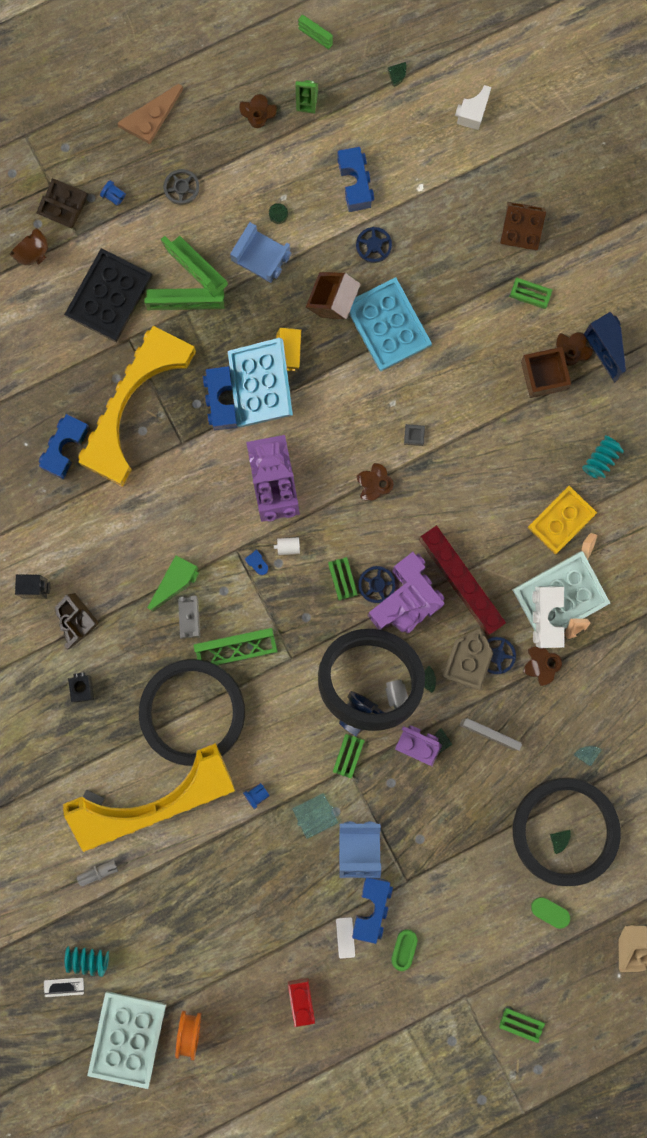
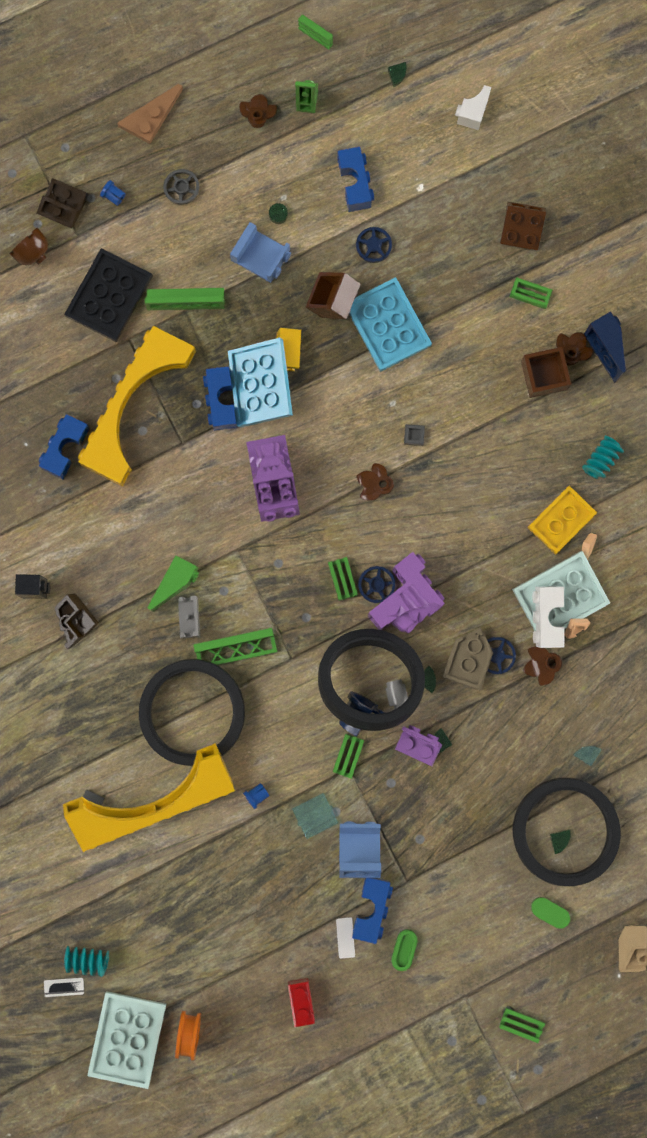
(87, 694): black brick -> none
(97, 873): light grey axle -> none
(195, 265): bright green fence -> none
(254, 560): blue piece -> none
(288, 546): white piece -> none
(462, 580): dark red brick -> none
(490, 734): light grey tile -> none

